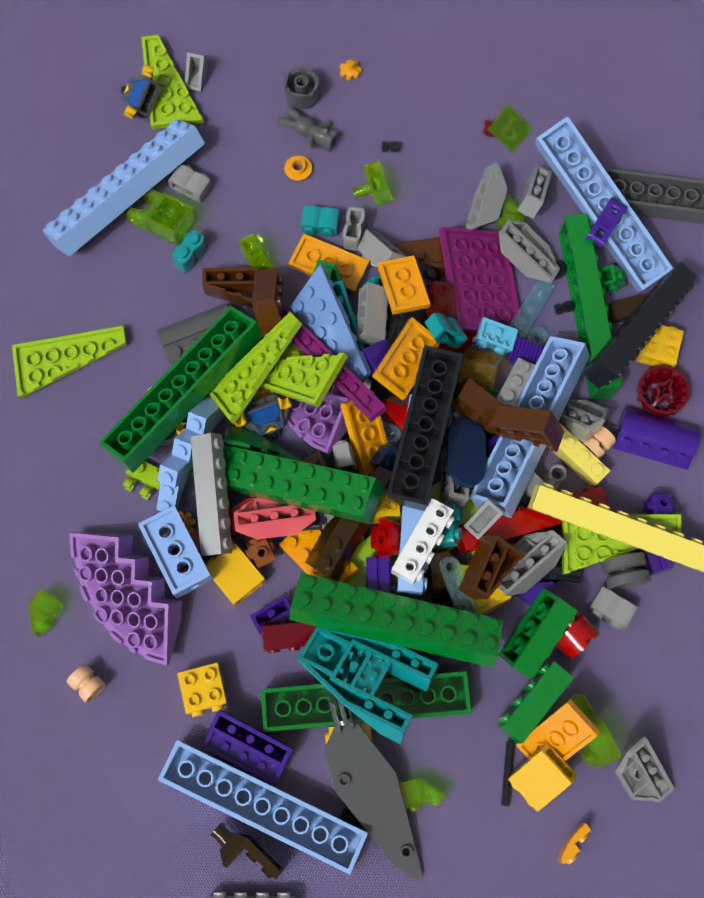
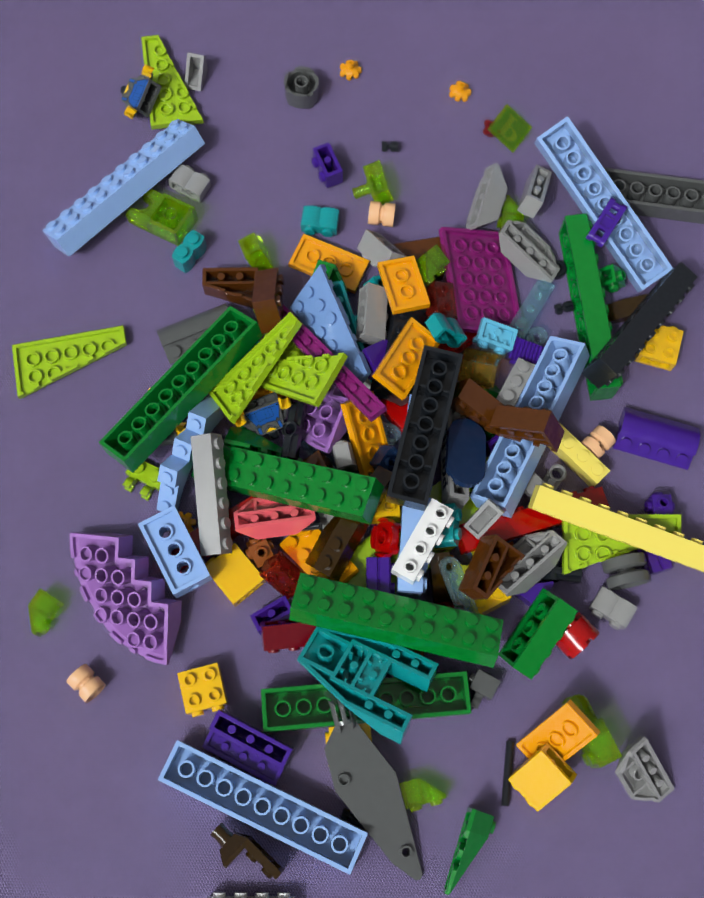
(281, 574): none -> clear red brick
(294, 431): none -> black piece
(298, 175): light orange piece -> none
(306, 127): dark grey animal -> none
(327, 165): none -> dark purple brick
(354, 227): light grey brick -> none
(381, 213): none -> light nougat wheel
(432, 263): none -> clear neon green slope
(460, 91): none -> light orange plant
(471, 839): none -> green wedge
(483, 686): none -> dark grey brick
(534, 703): green brick -> none
(569, 849): light orange slope -> none
(583, 418): light grey wedge -> none
(674, 384): dark red gear -> none

